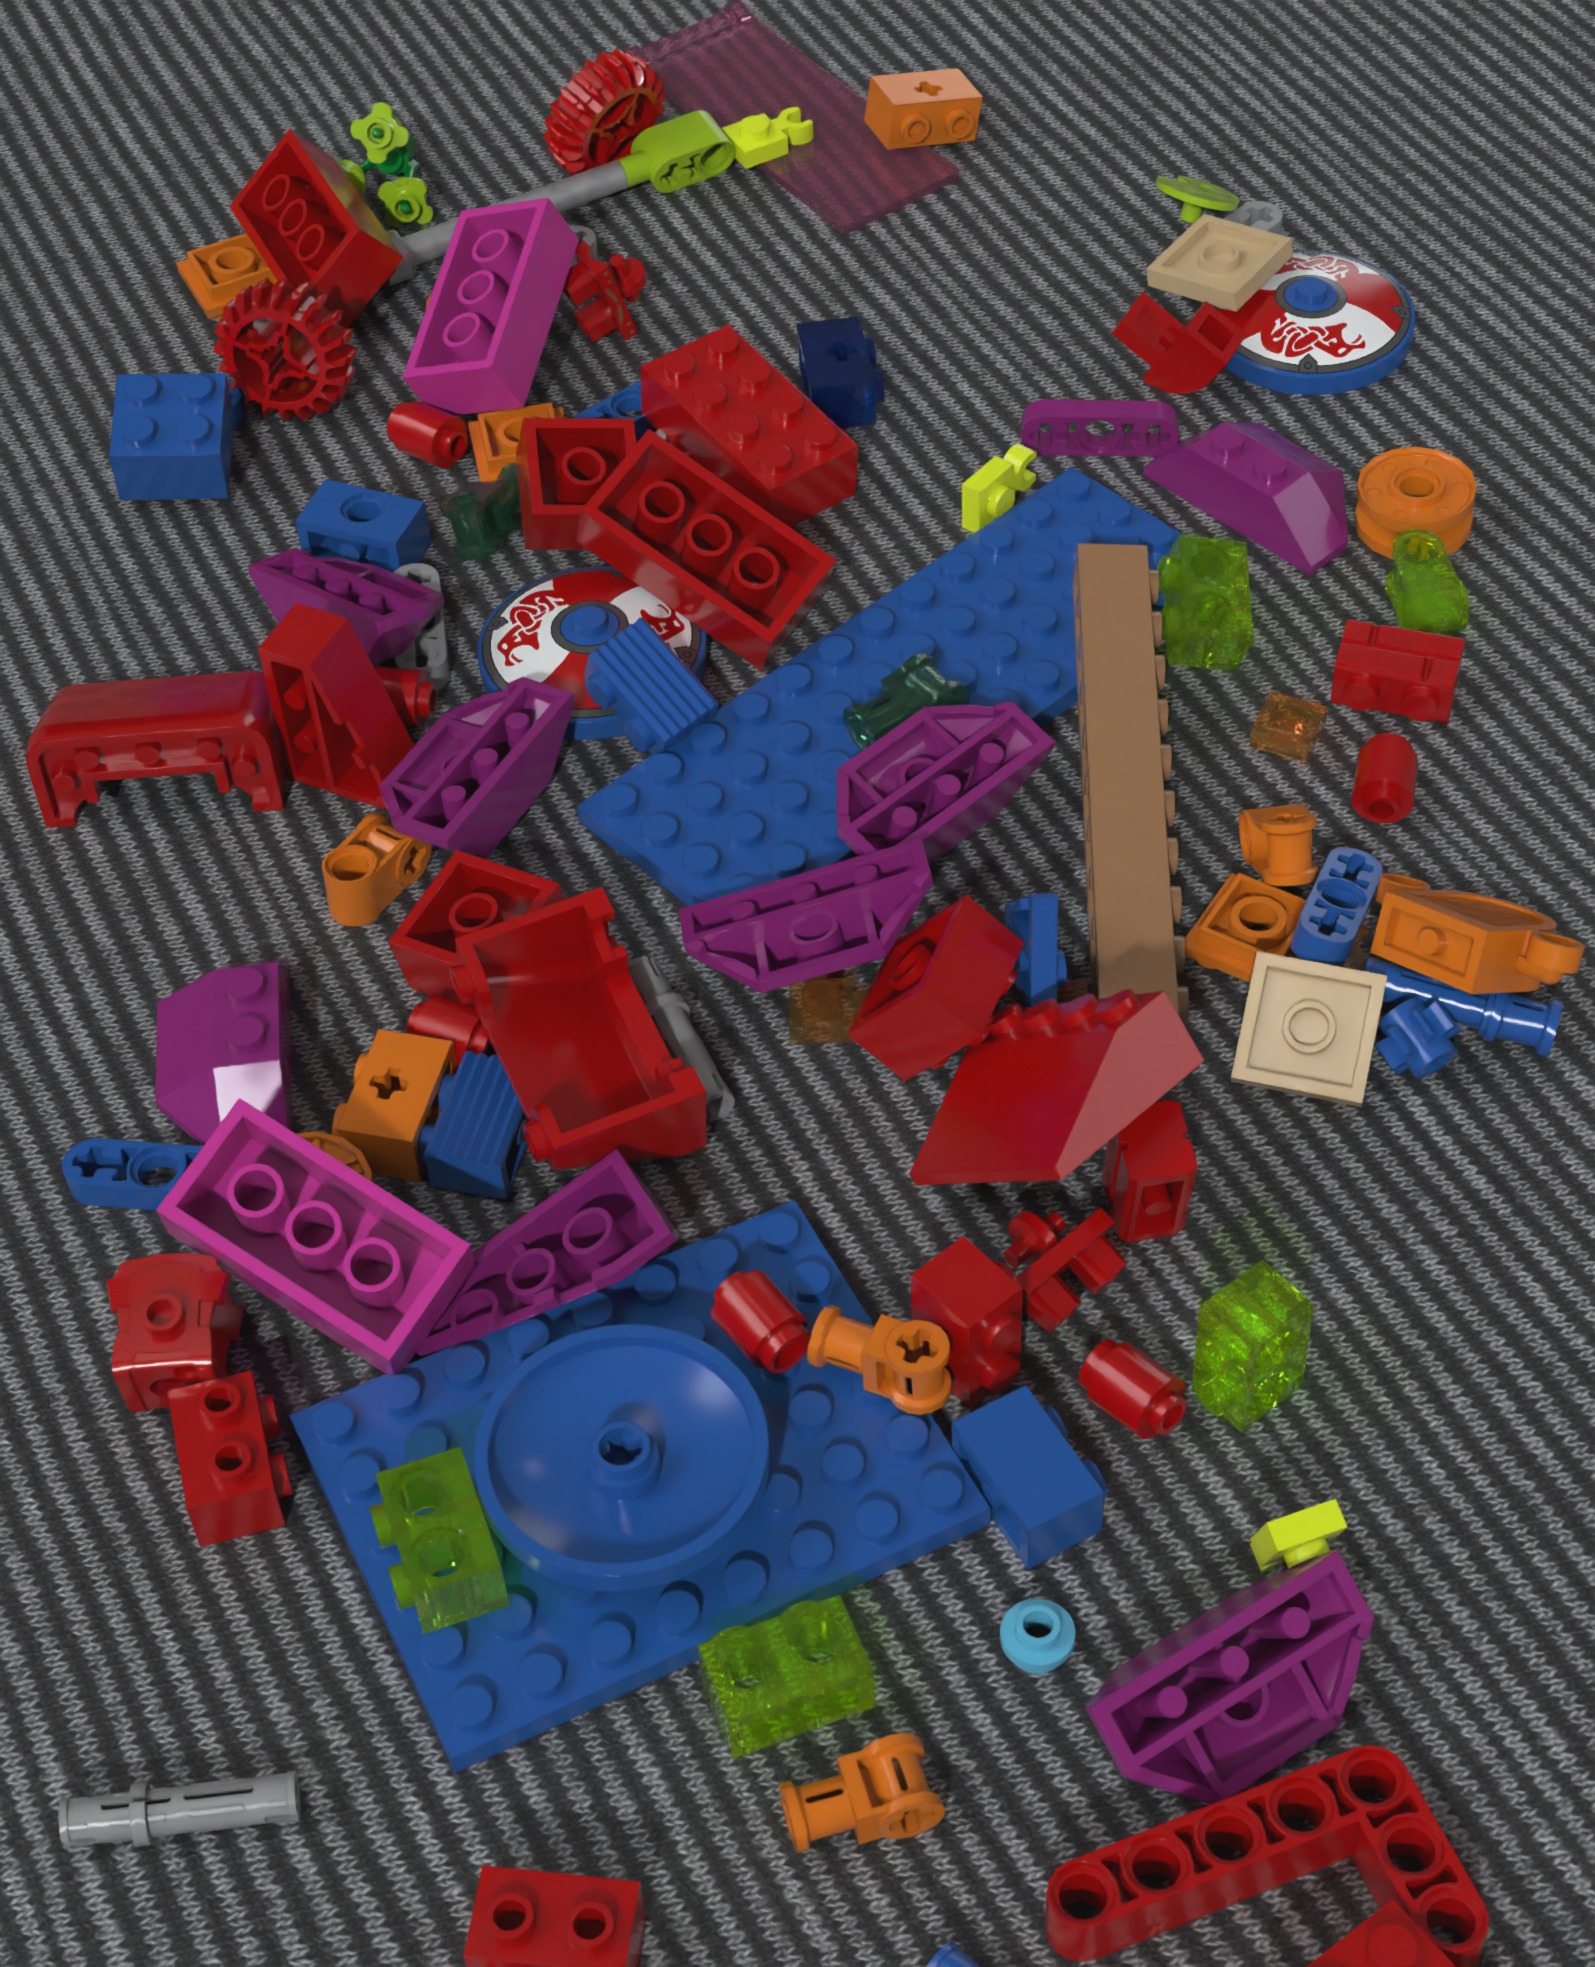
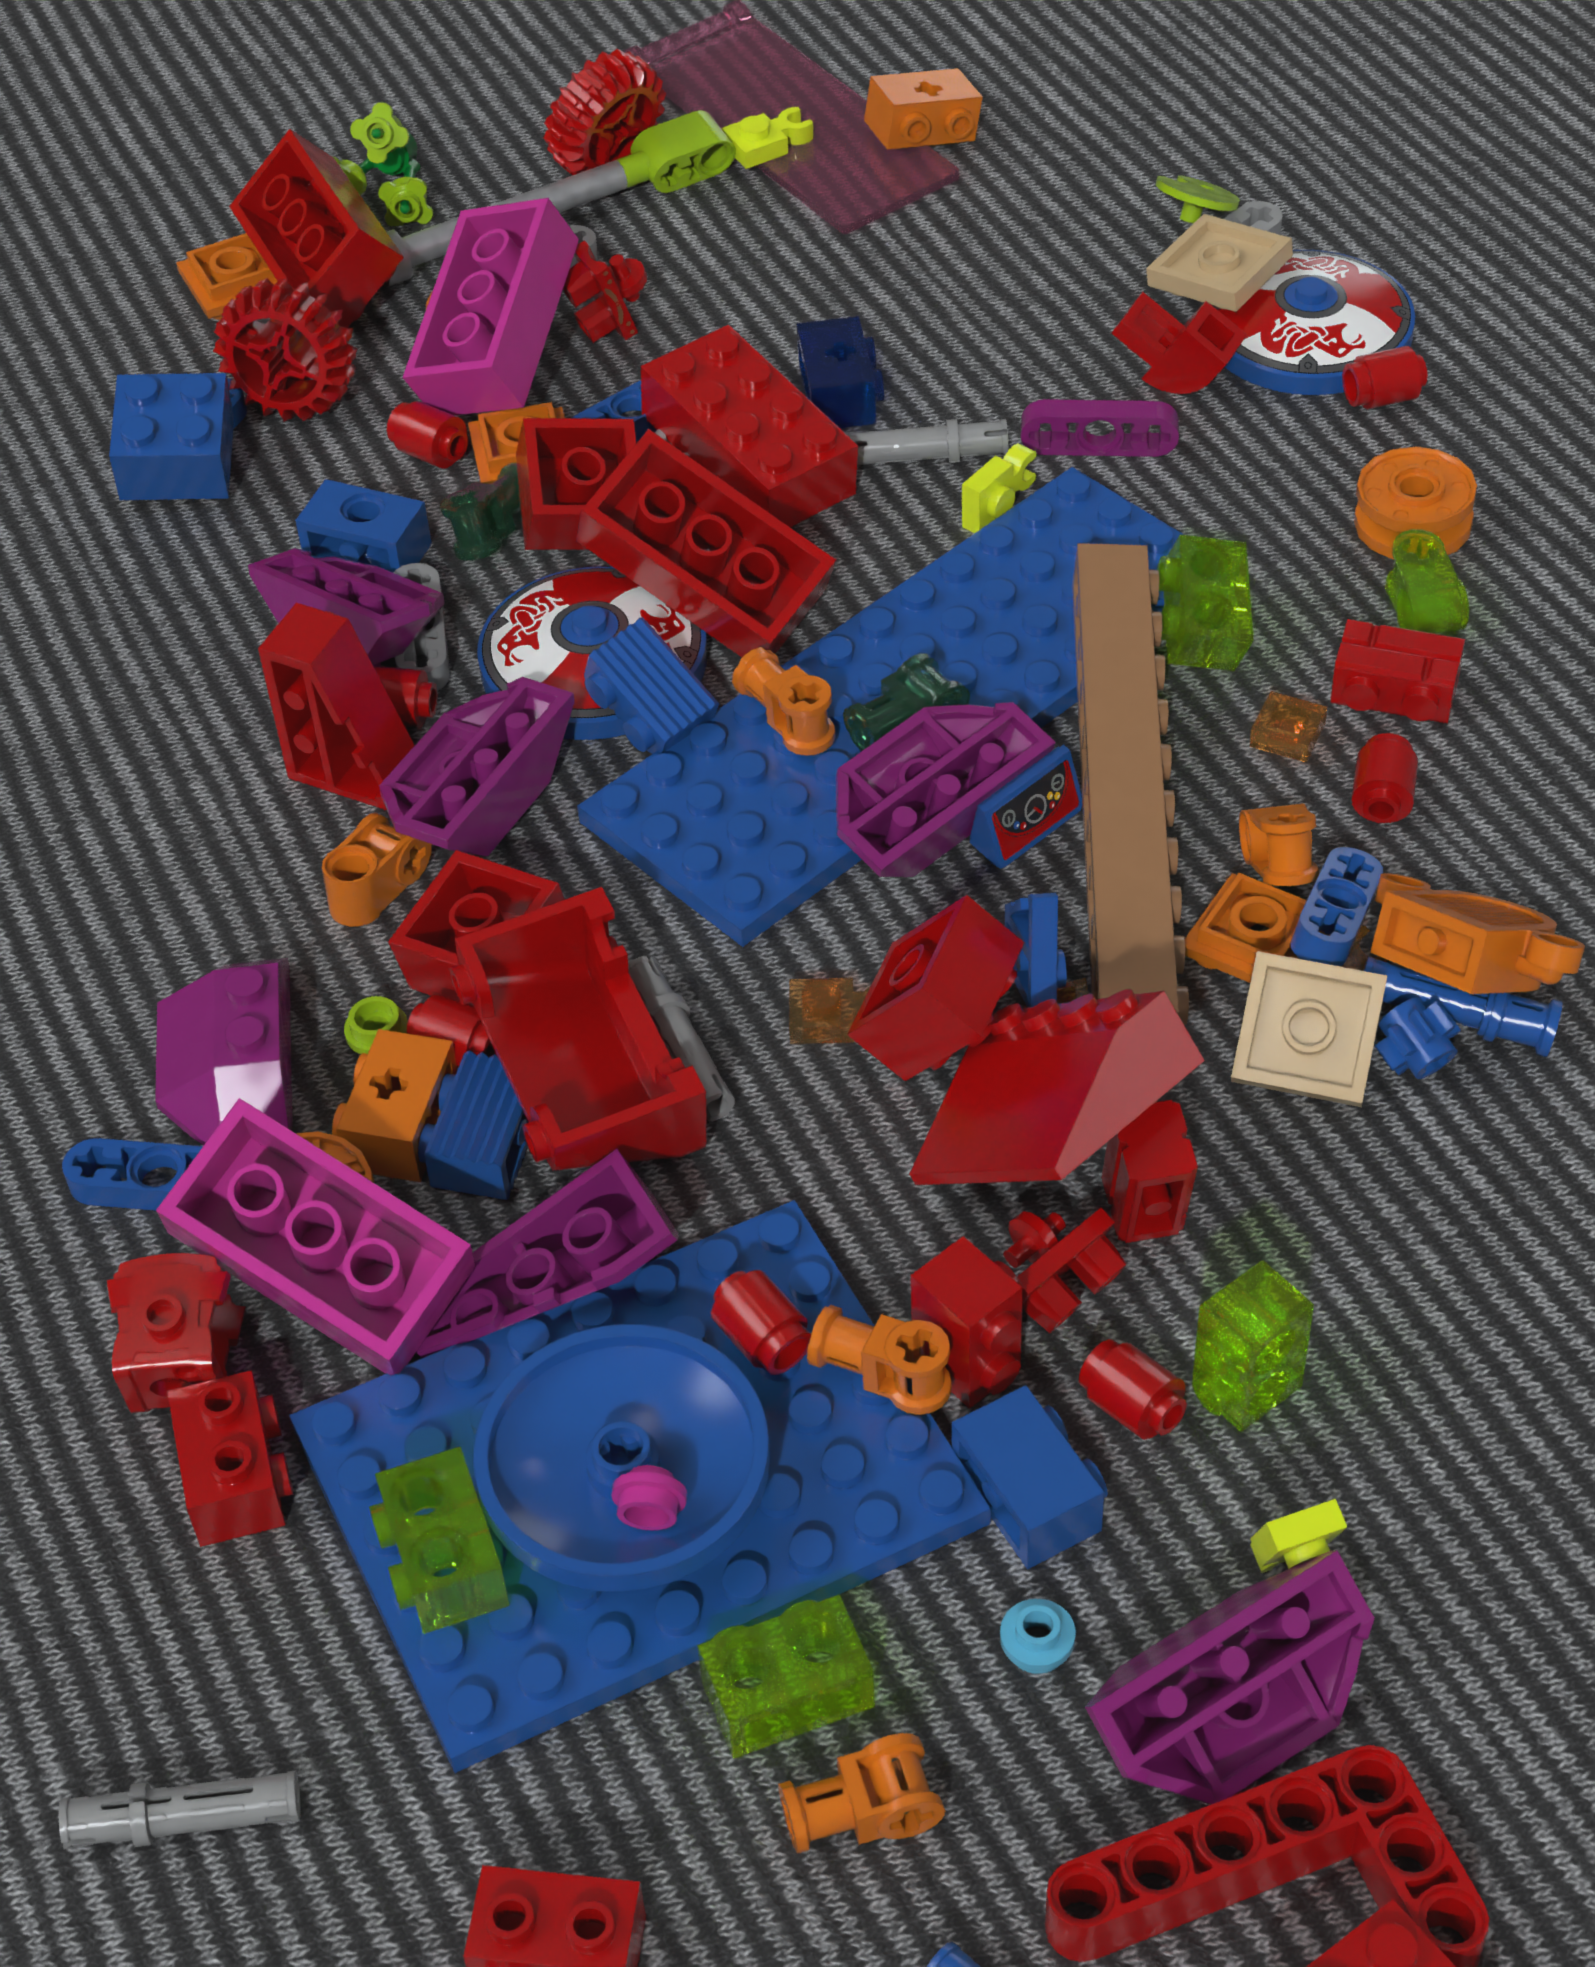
(154, 731): red windscreen -> none
(368, 1017): none -> lime plate
(648, 1498): none -> dark pink plate
(792, 699): none -> orange connector
(810, 919): magenta wedge -> none
(932, 442): none -> light grey pin
(1027, 808): none -> slope
(1261, 490): magenta wedge -> none
(1384, 378): none -> red brick

